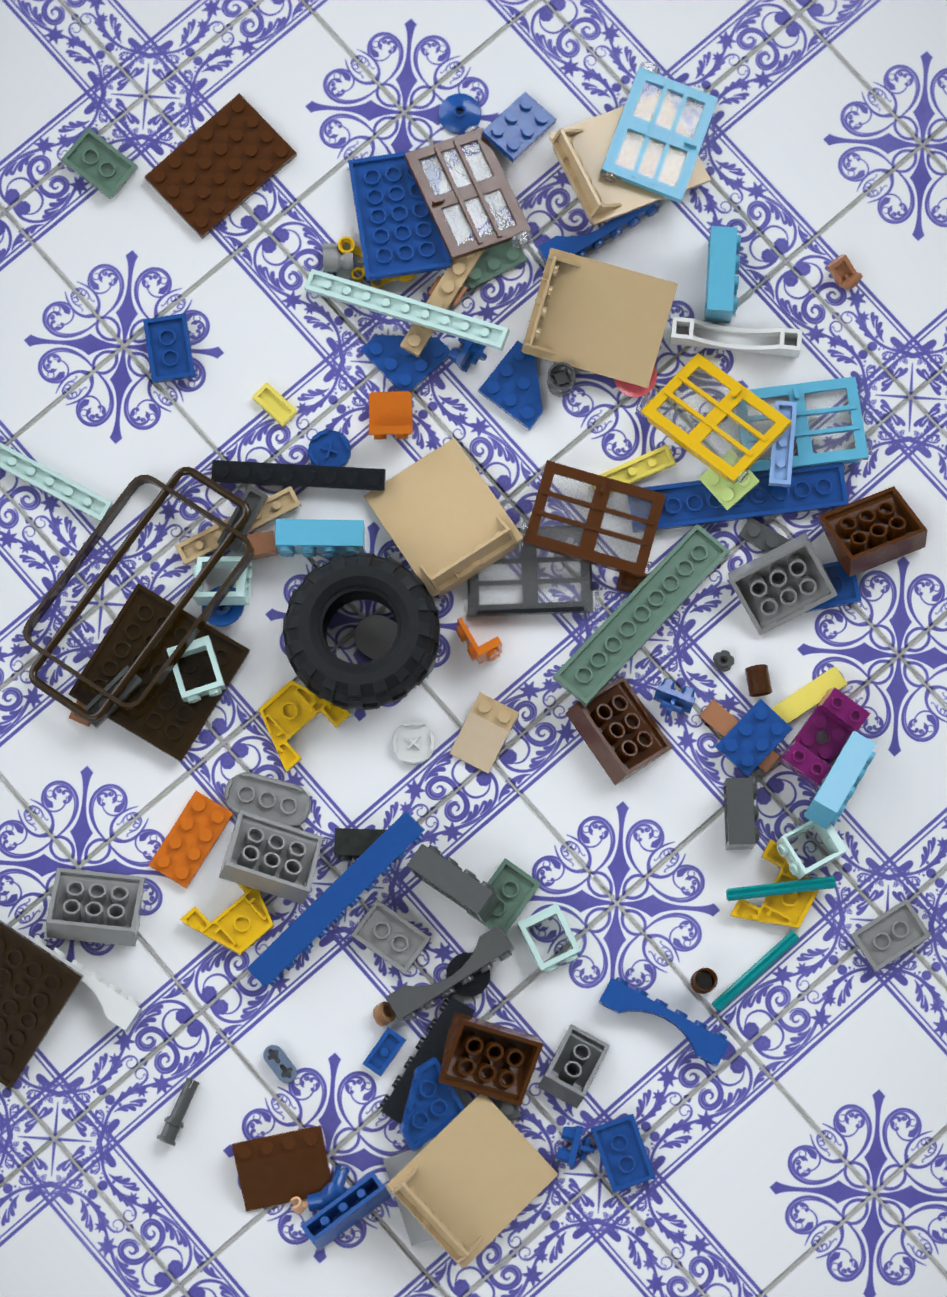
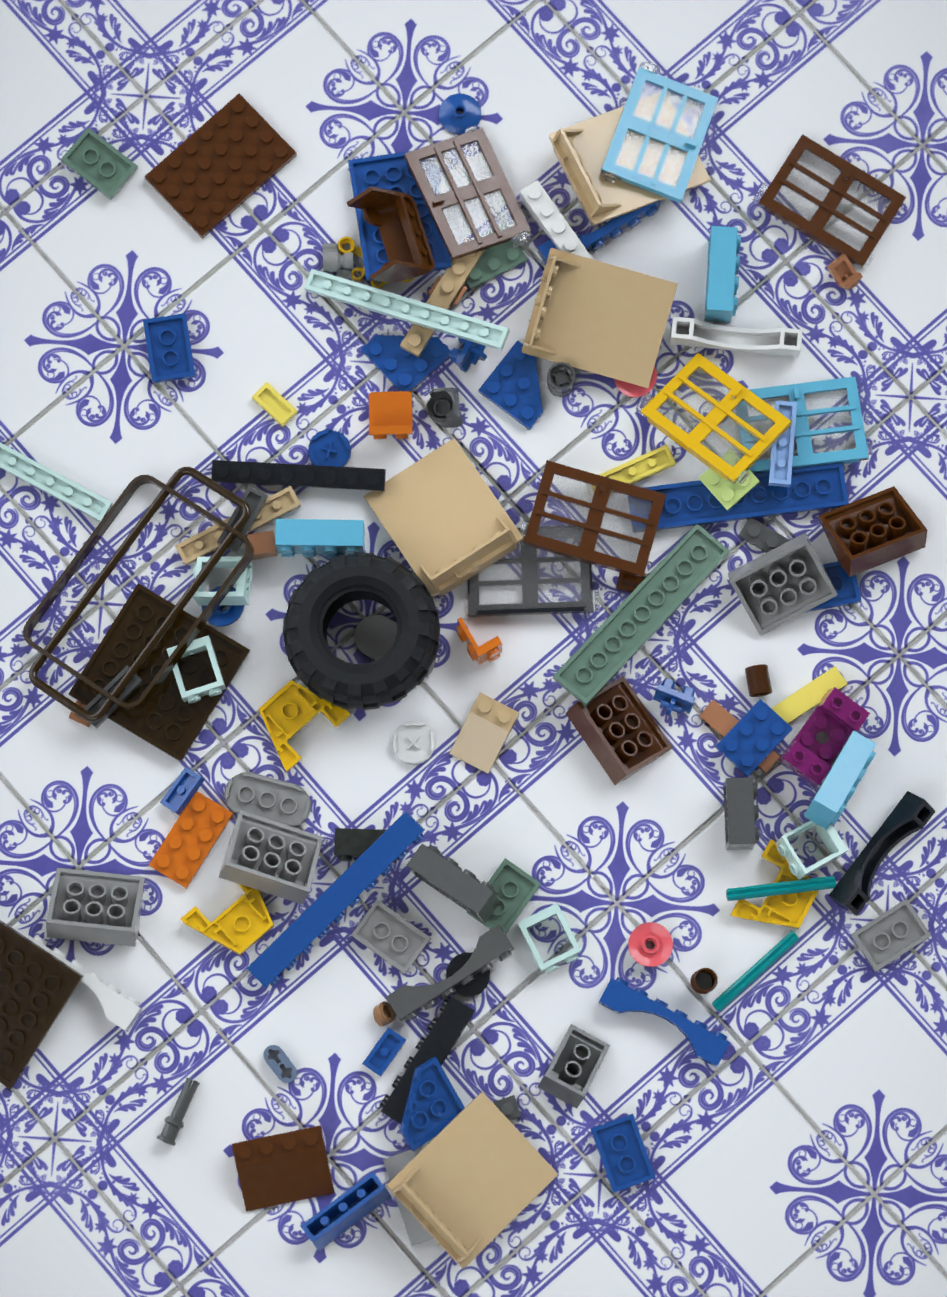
(182, 791): none -> plate
(323, 1198): blue arm -> none
(400, 231): none -> reddish brown windscreen
(444, 407): none -> dark grey hair
(489, 1059): reddish brown slope -> none
(519, 127): plate -> none
(551, 220): none -> white arch
(569, 1156): blue hips -> none
(662, 944): none -> coral dish
(724, 654): dark grey plate -> none
(830, 201): none -> door
(906, 818): none -> black arch

